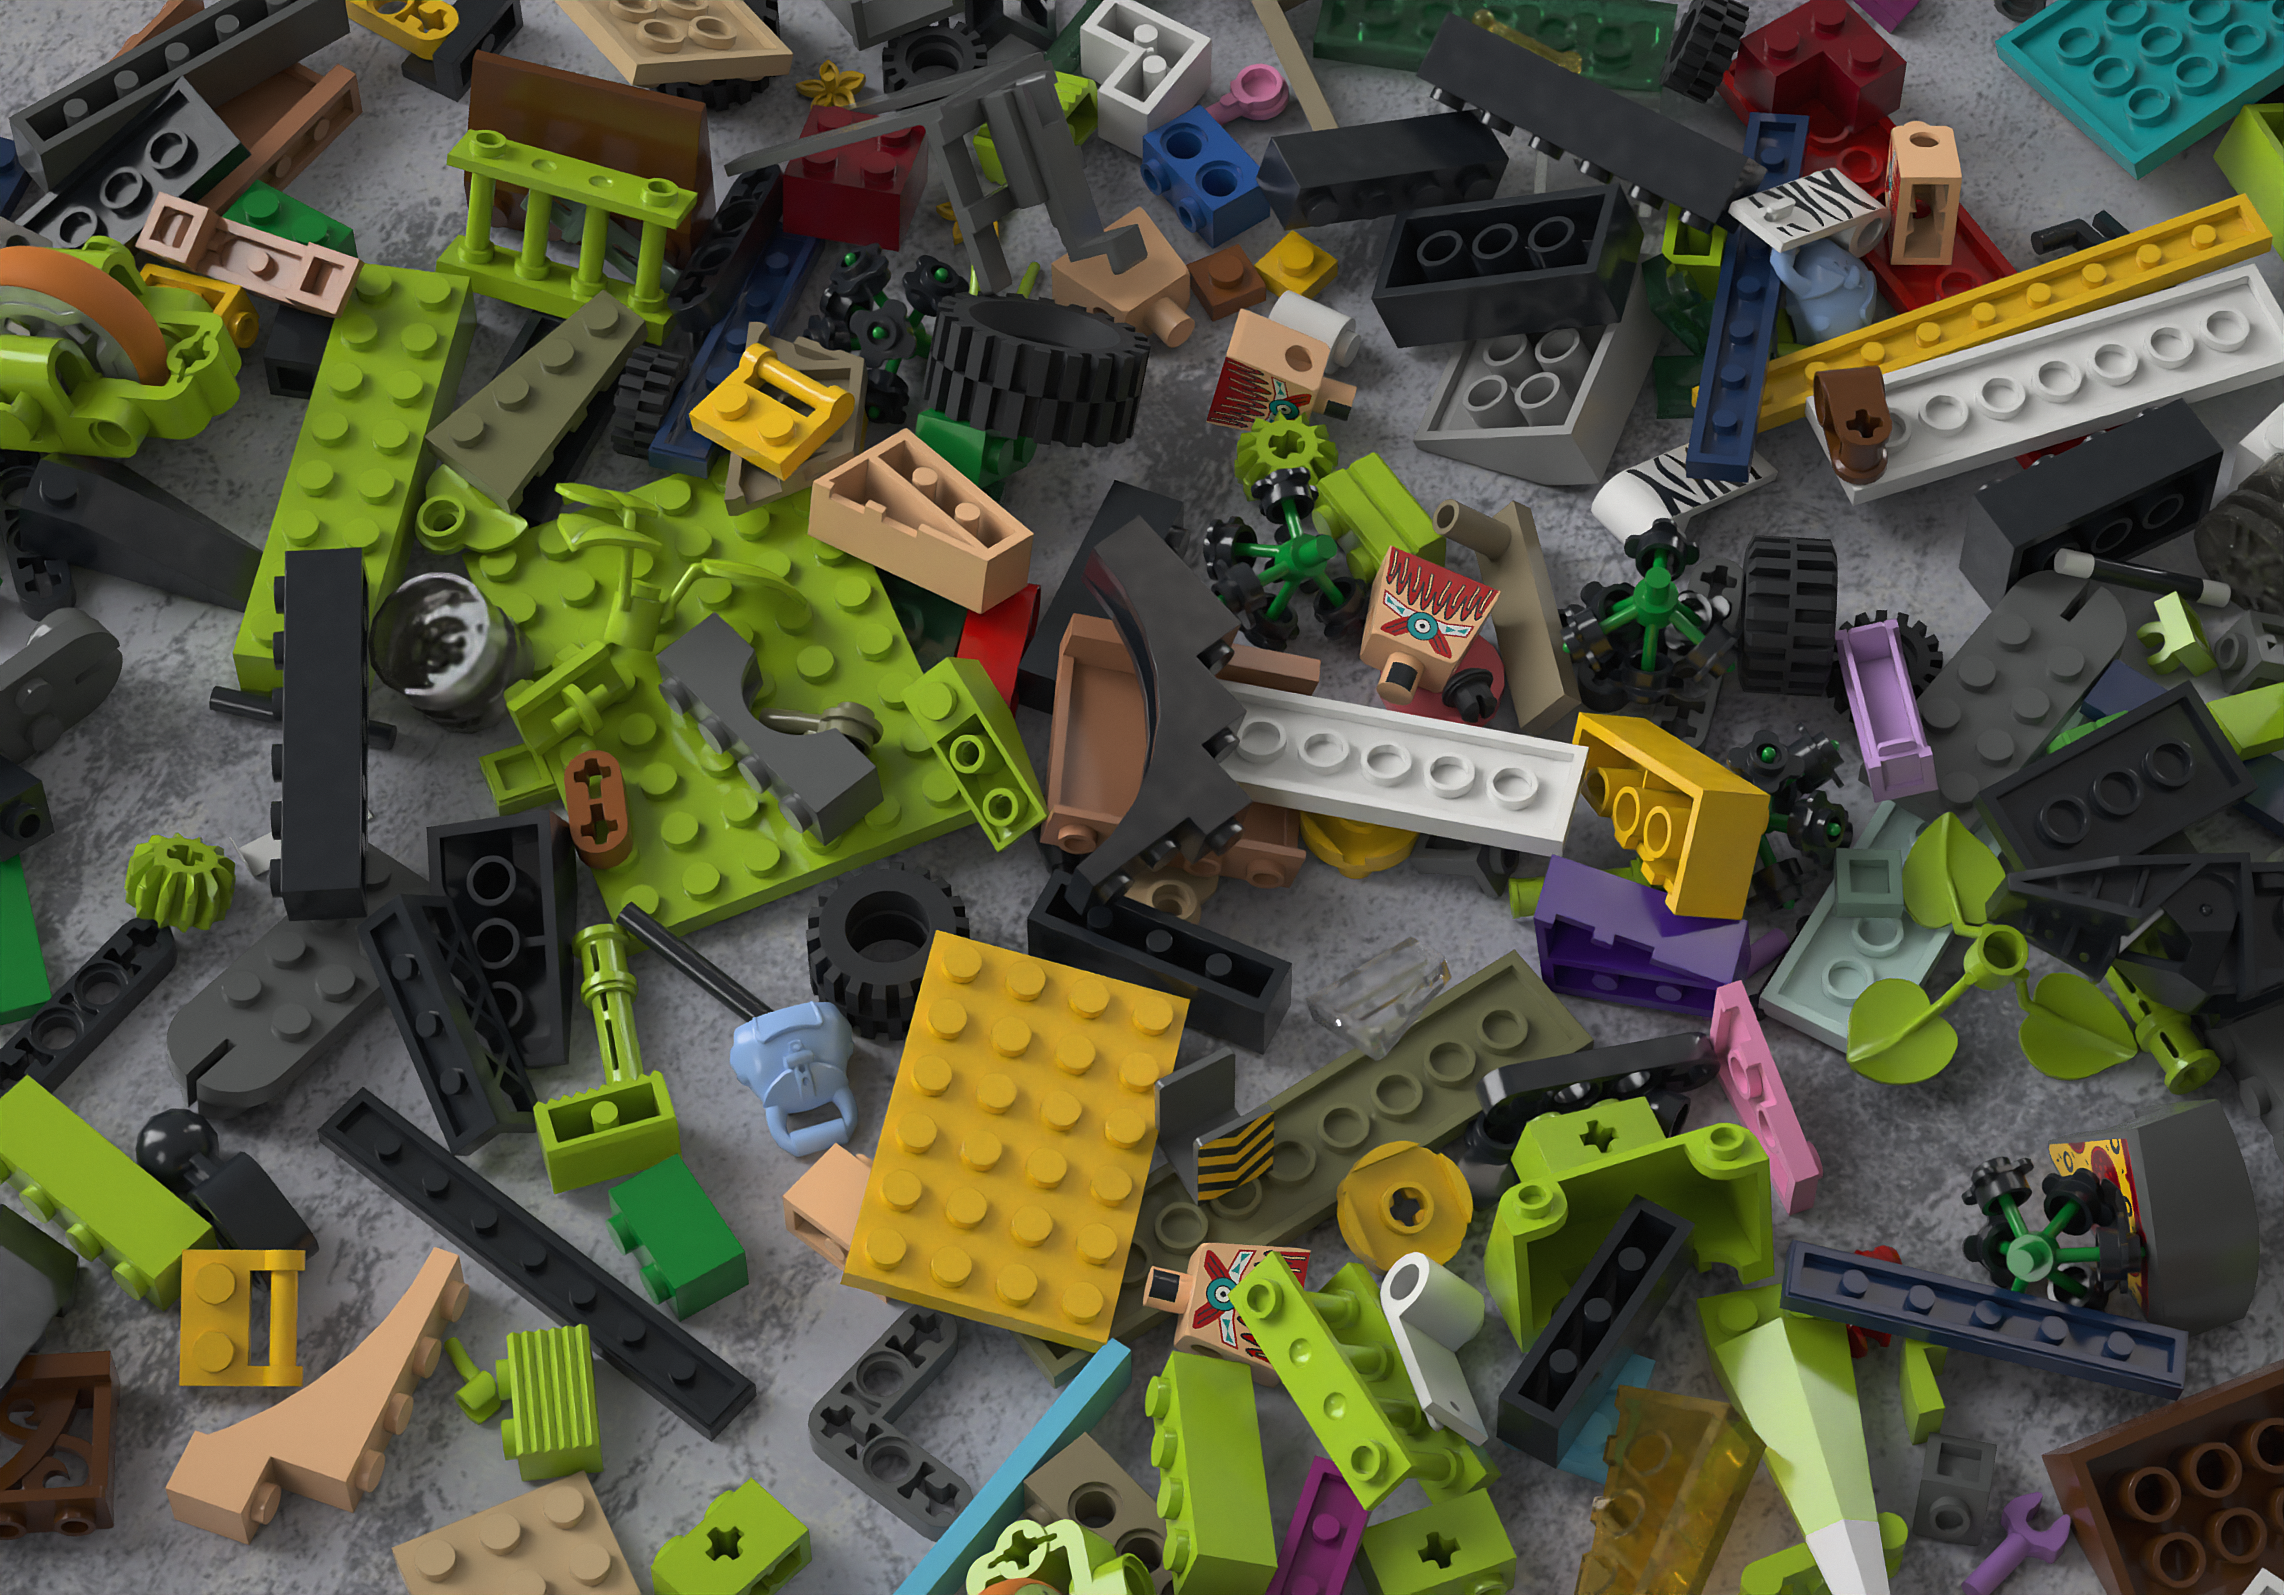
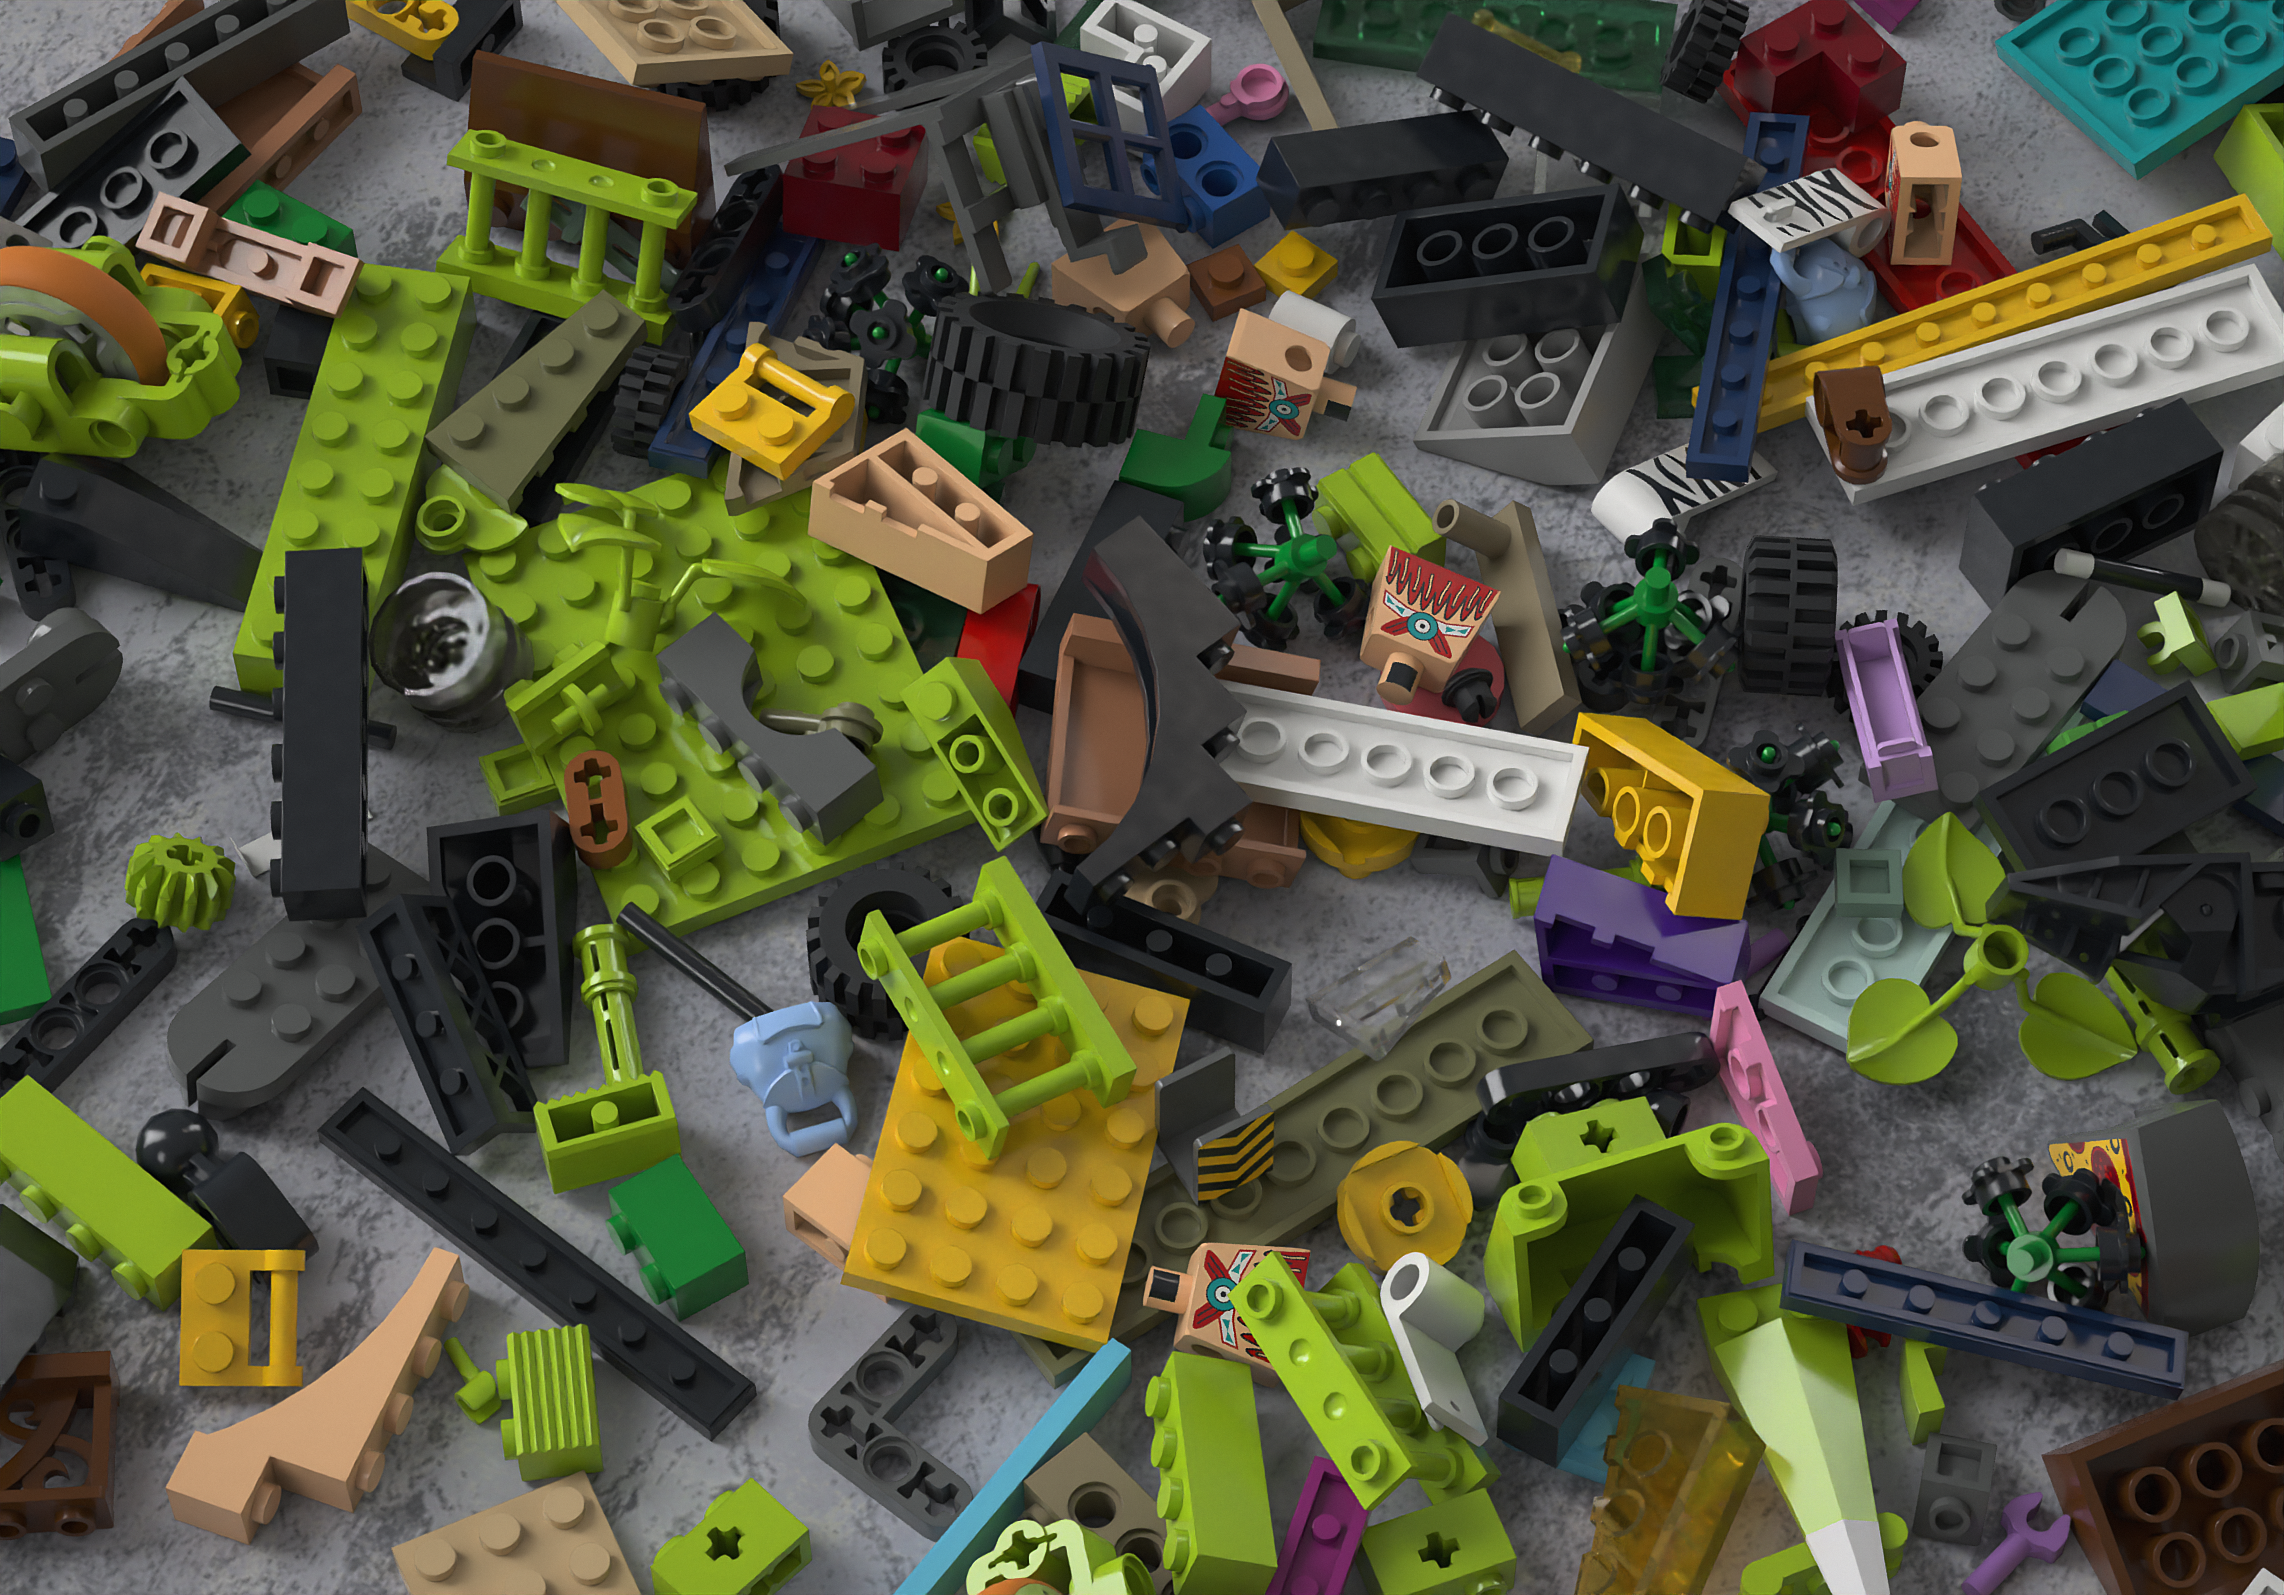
(679, 838): none -> lime tile
(1030, 957): none -> lime fence
(1102, 73): none -> dark blue window
(1186, 469): none -> green brick
(1283, 446): lime gear -> none

